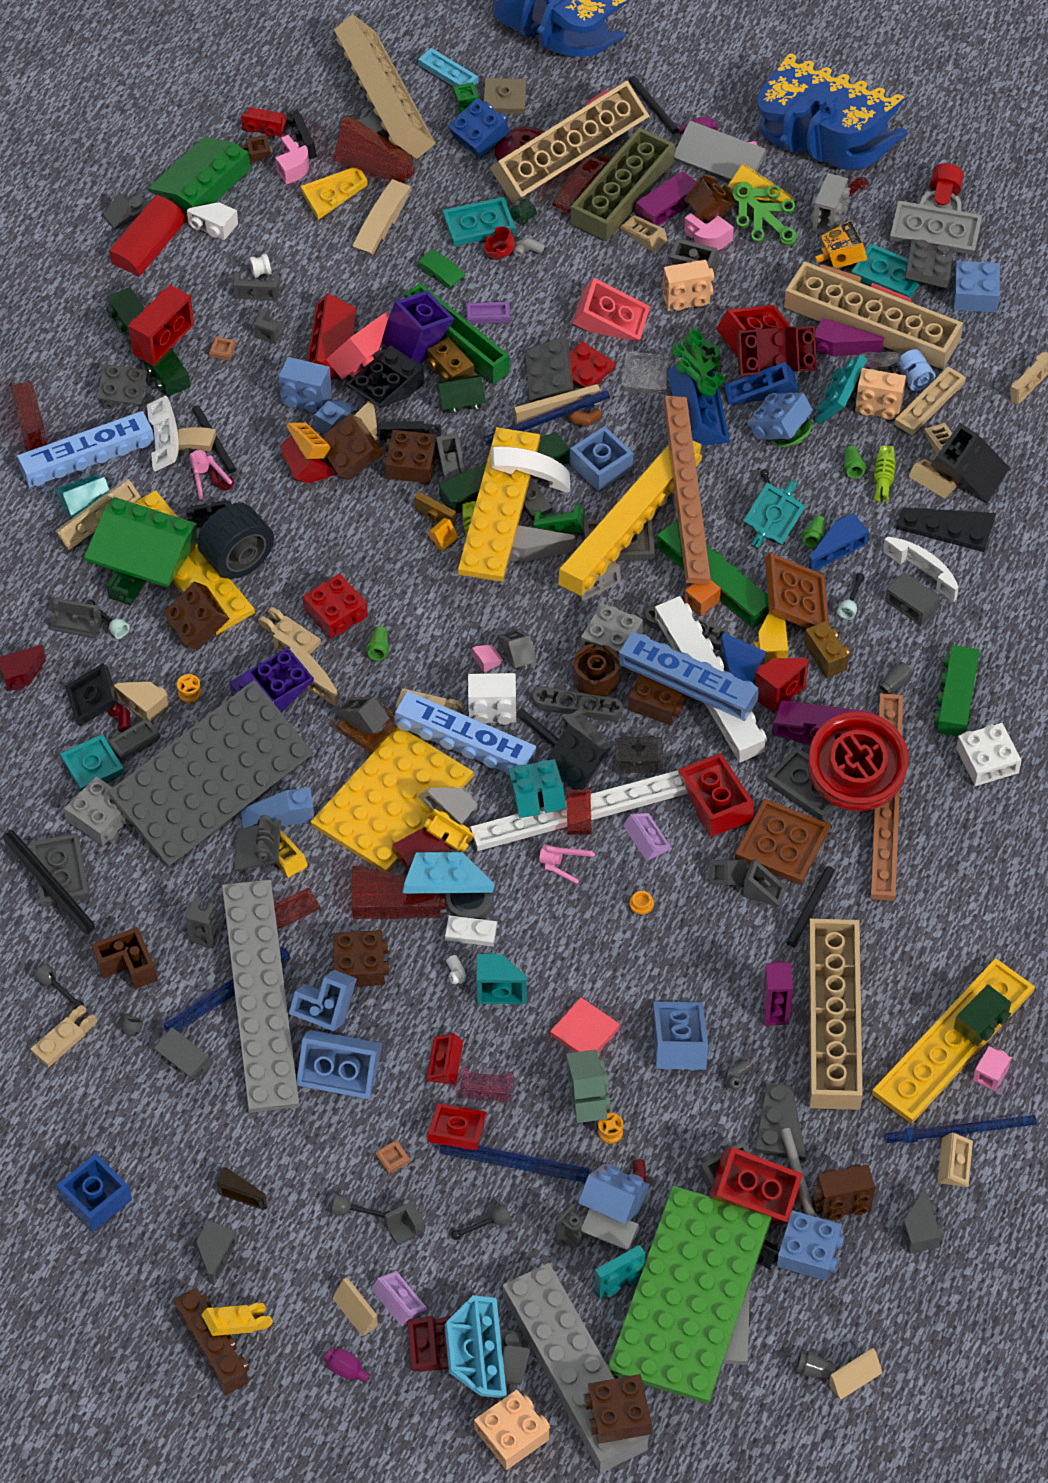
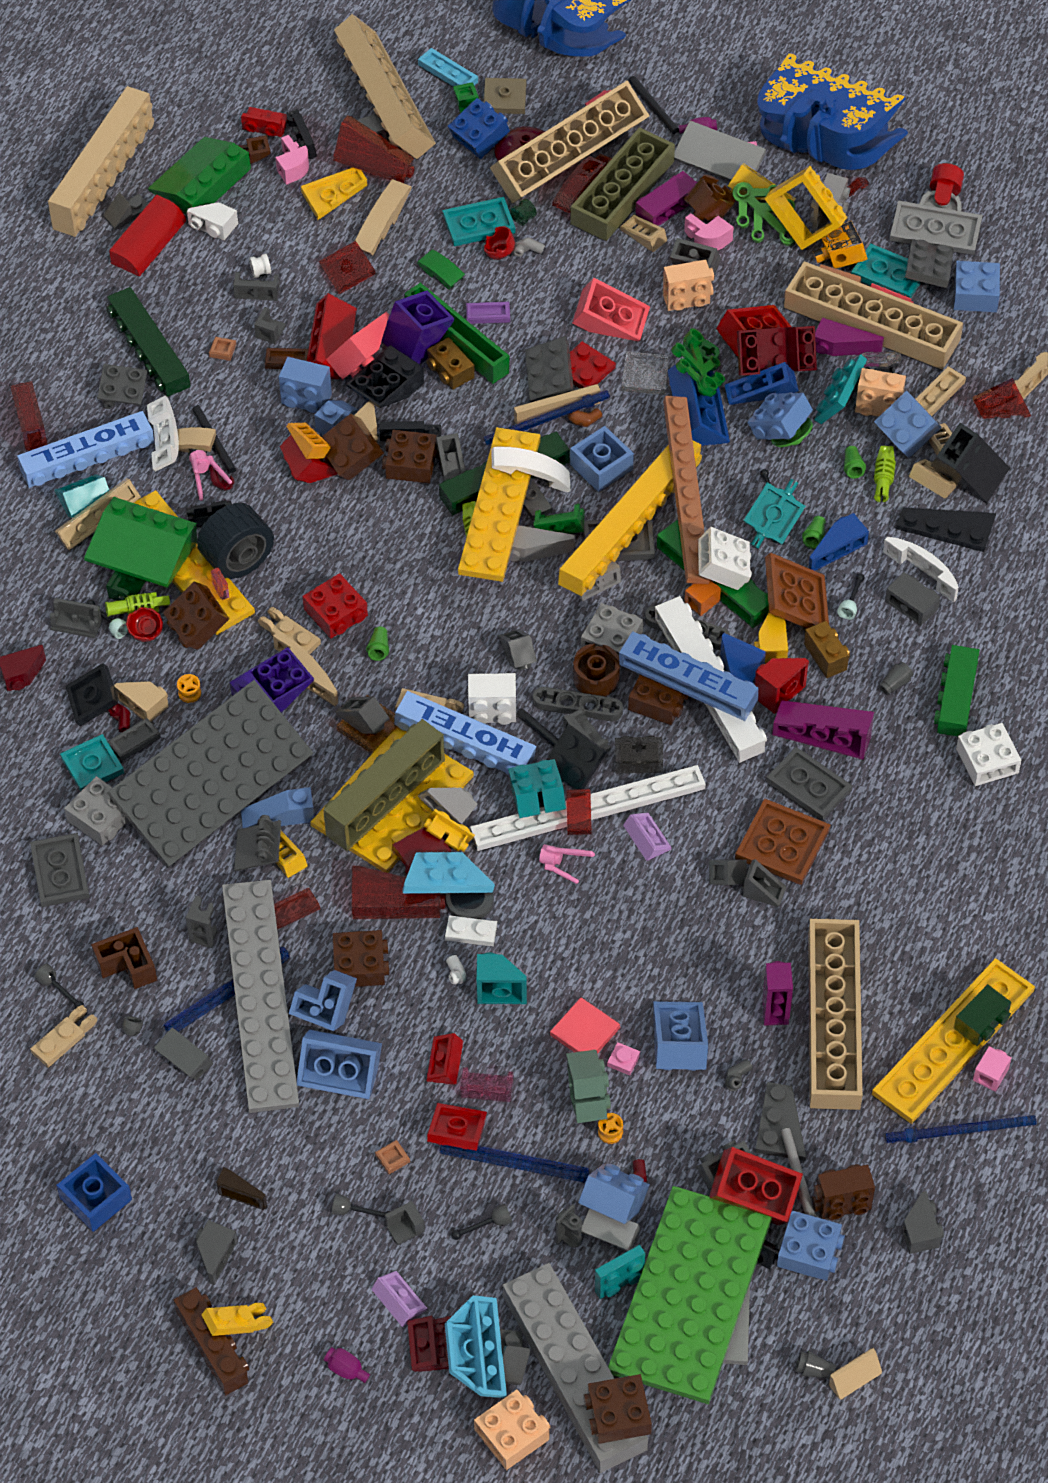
(49, 882): black axle -> none
(101, 161): none -> tan brick
(133, 602): none -> lime hinge
(144, 624): none -> red hair
(161, 324): red brick -> none
(220, 583): none -> clear pink tile
(276, 357): none -> reddish brown tile
(347, 267): none -> clear red plate
(355, 1307): tan slope -> none
(384, 784): none -> olive brick
(433, 509): pearl gold plate -> none
(443, 534): light orange tile -> none
(461, 393): dark green brick -> none
(486, 657): bright pink slope -> none
(623, 1058): none -> bright pink plate
(641, 902): light orange plate -> none
(717, 795): red slope -> none
(724, 558): none -> white brick
(791, 219): none -> yellow window
(810, 906): black bar -> none
(869, 757): red wheel -> none
(886, 819): nougat plate -> none
(907, 424): none -> medium blue brick
(916, 369): light blue wheel -> none
(955, 1160): tan slope -> none
(1001, 401): none -> clear red wing

